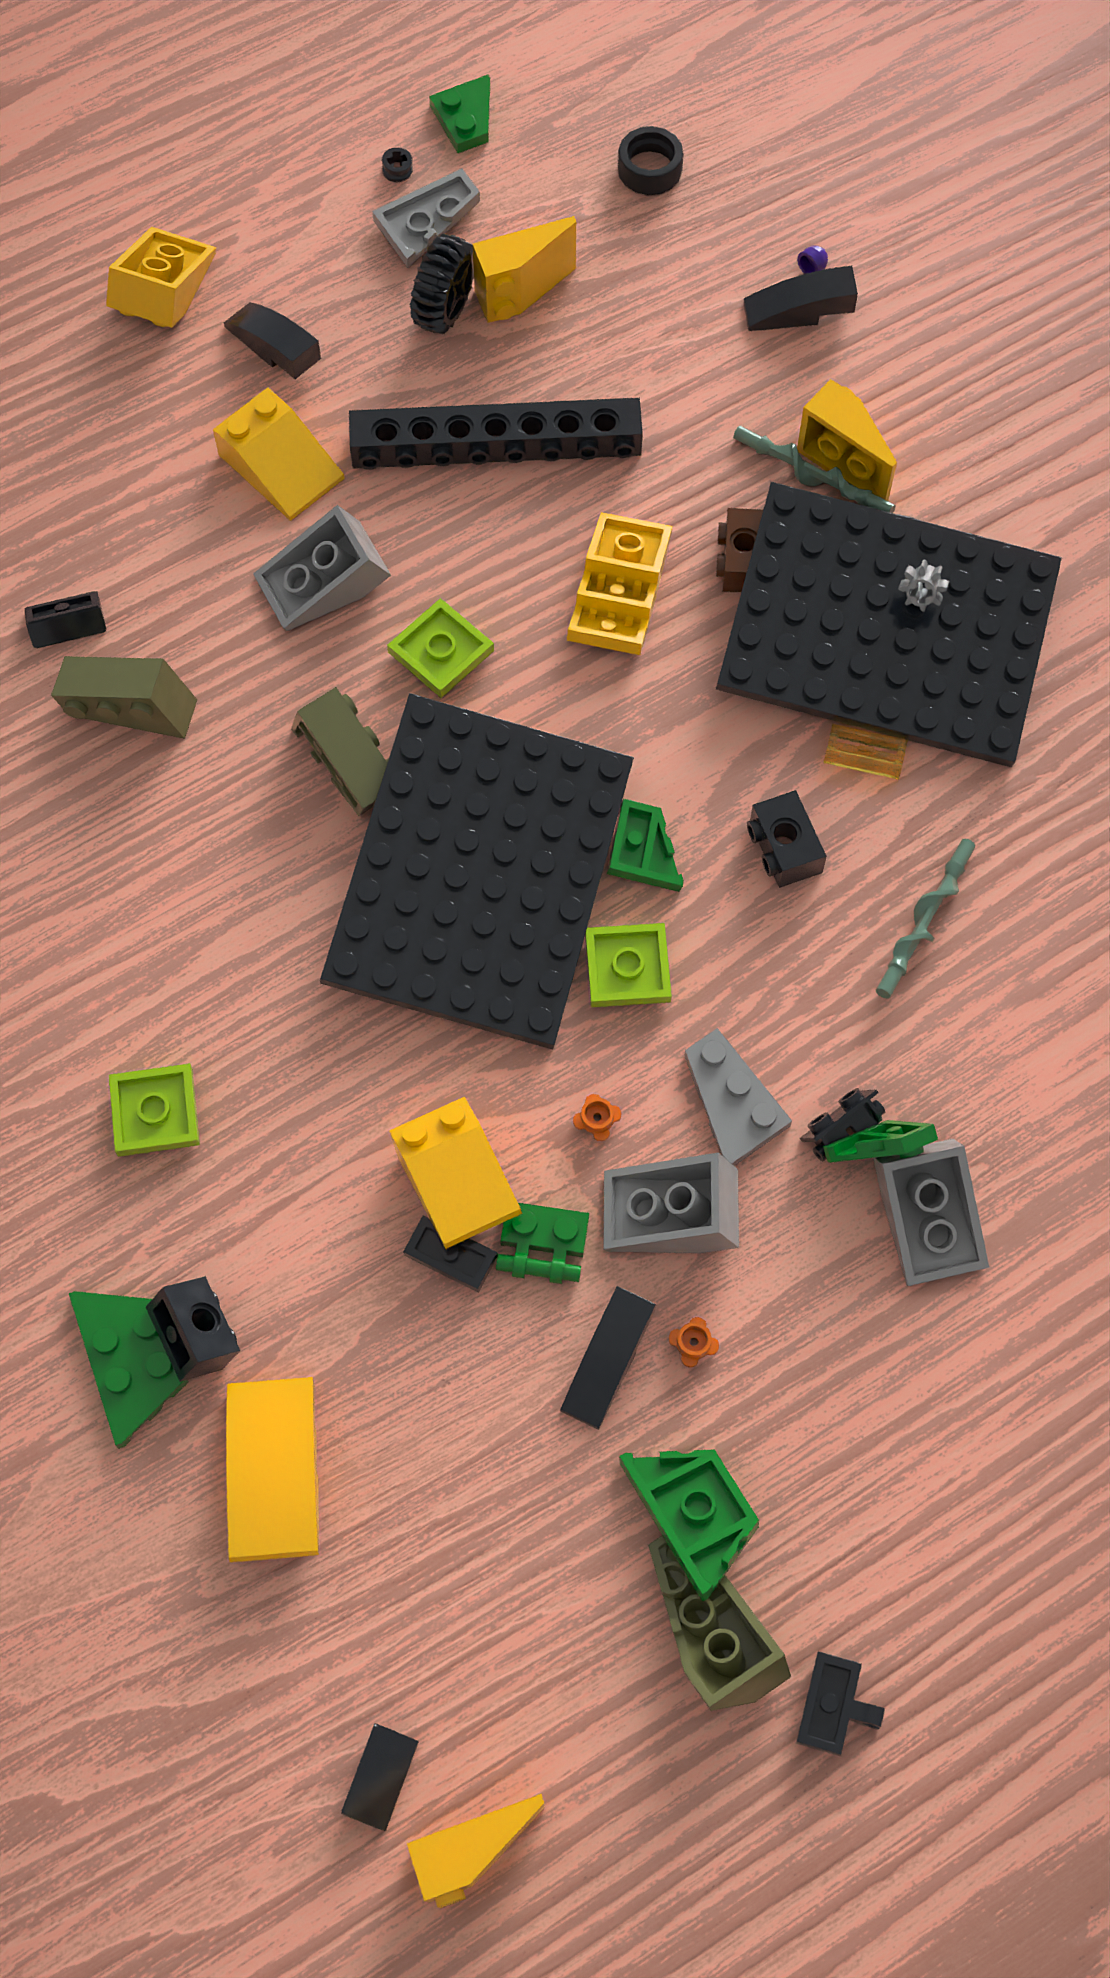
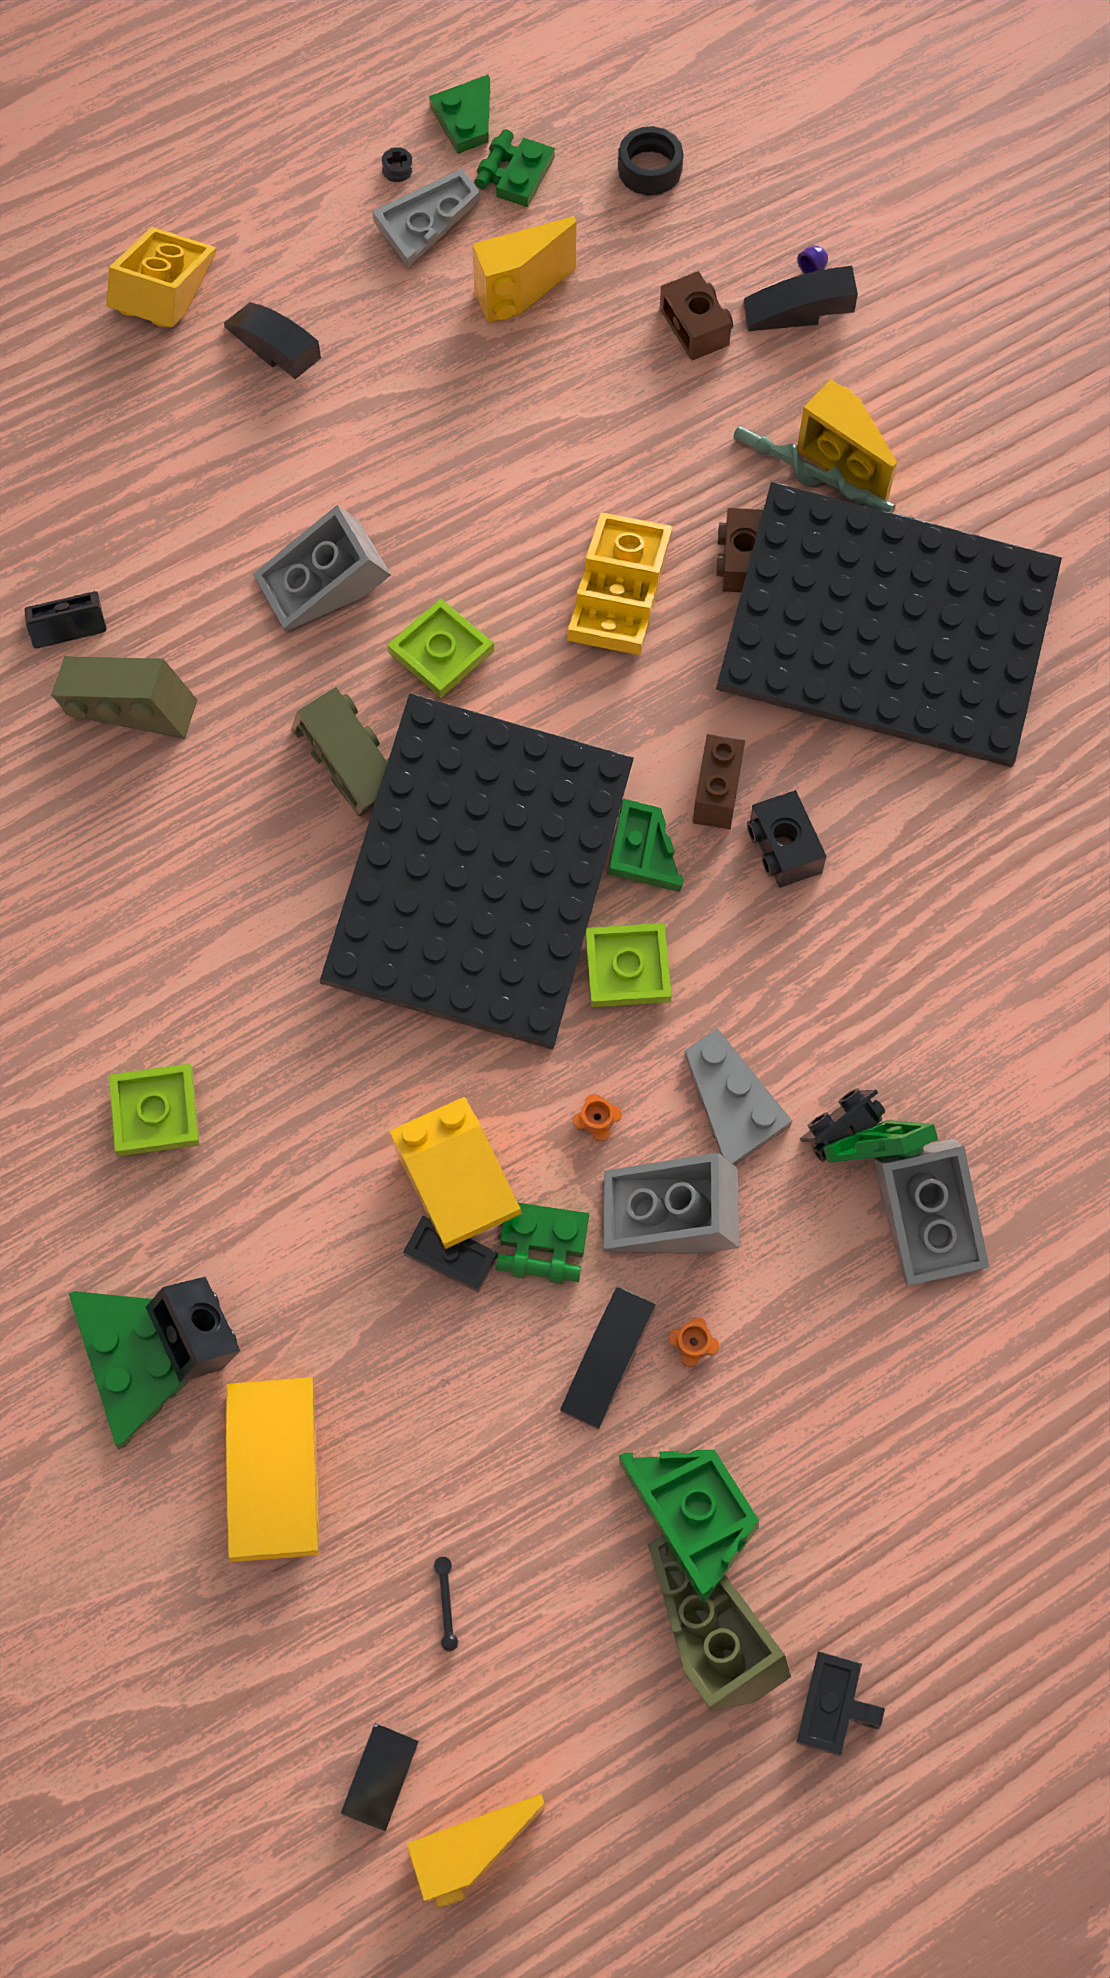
(277, 454): yellow slope -> none
(442, 283): black gear -> none
(443, 1567): none -> black hinge
(524, 172): none -> green plate
(560, 431): black brick -> none
(696, 315): none -> reddish brown brick
(718, 781): none -> reddish brown brick
(865, 757): clear yellow tile -> none
(914, 588): light grey gear -> none
(923, 914): sand green piece -> none

